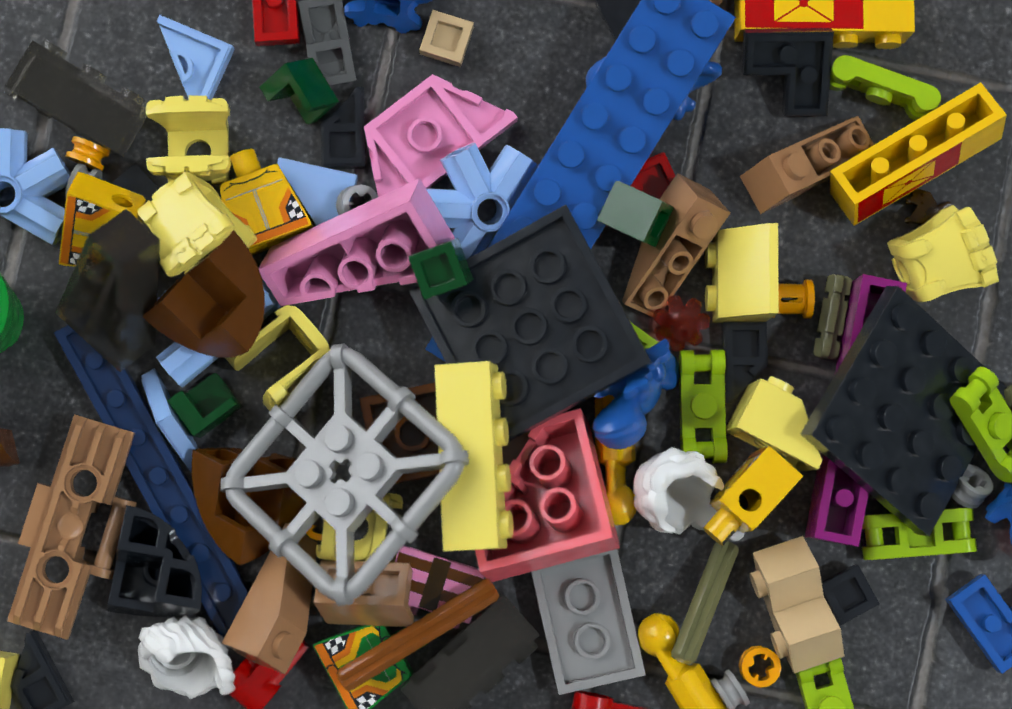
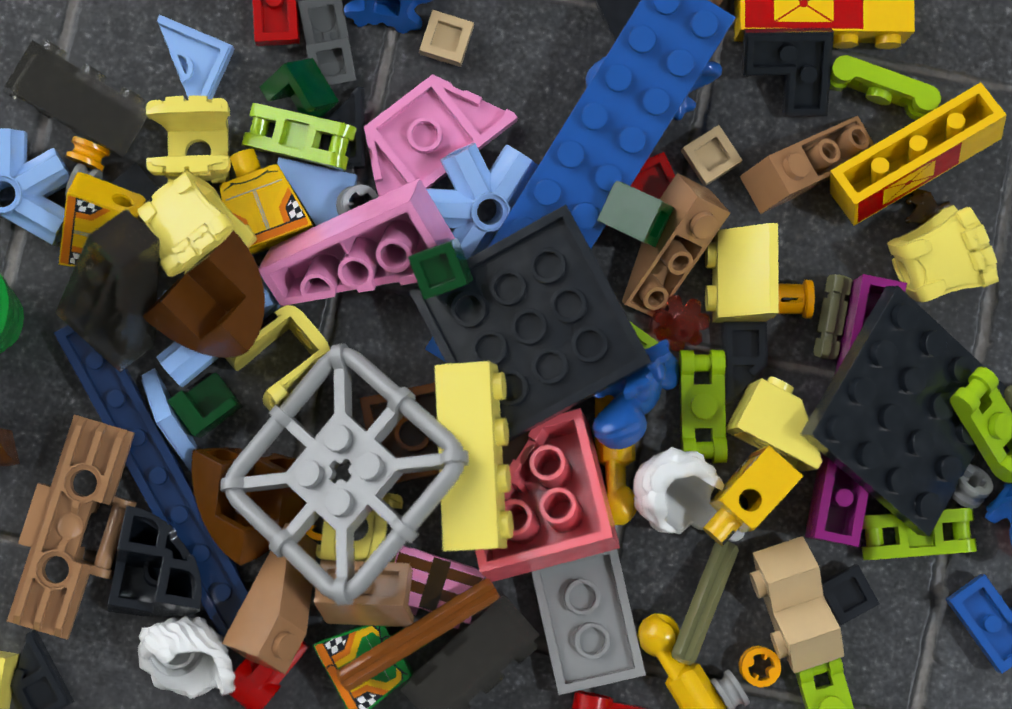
(298, 136): none -> lime plate
(711, 155): none -> tan plate

